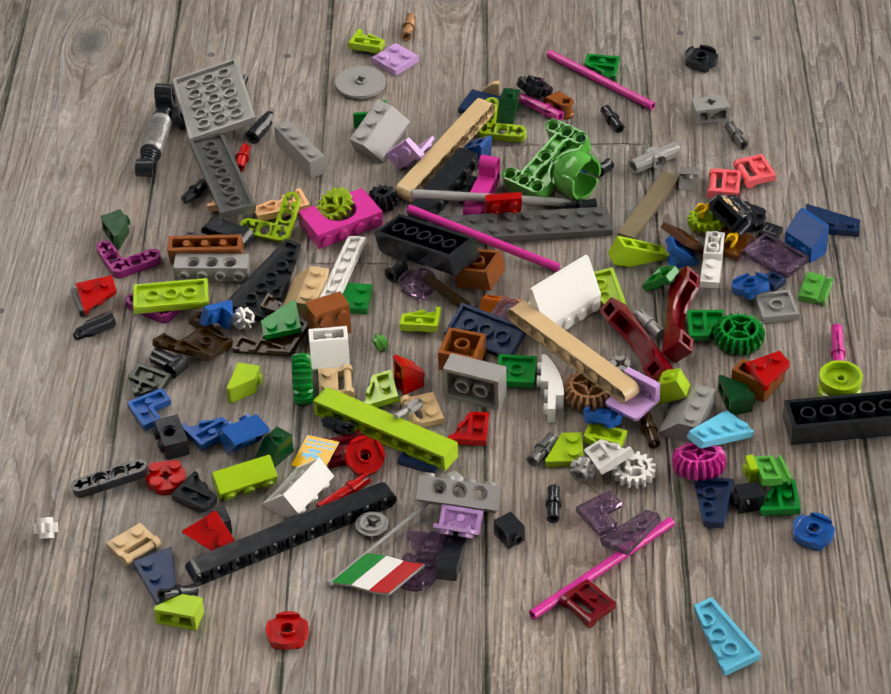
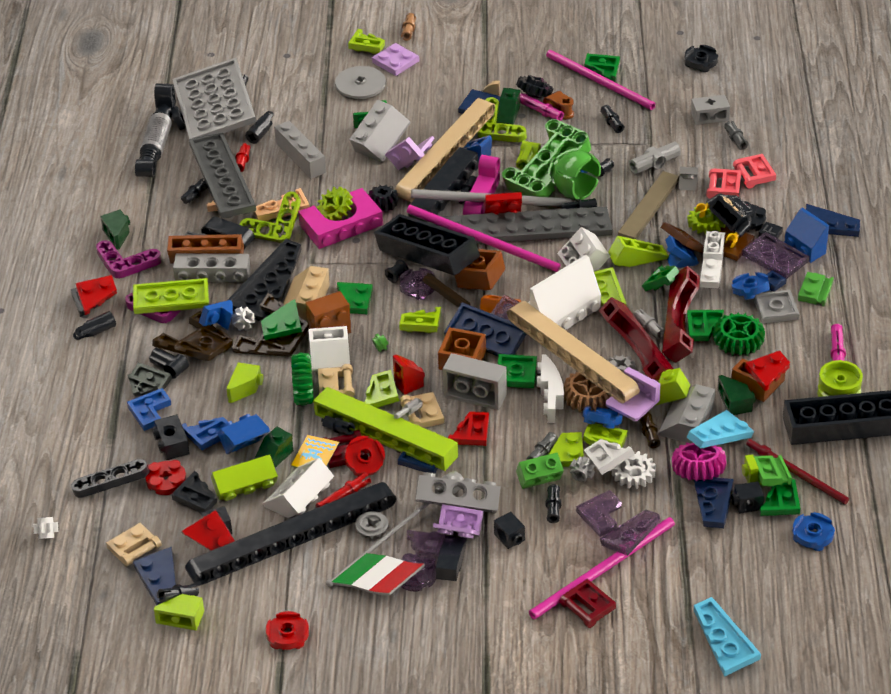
(344, 265): white tile -> none
(527, 152): none -> lime piece
(539, 470): none -> bright green brick
(582, 244): none -> white slope
(764, 450): none -> dark red bar

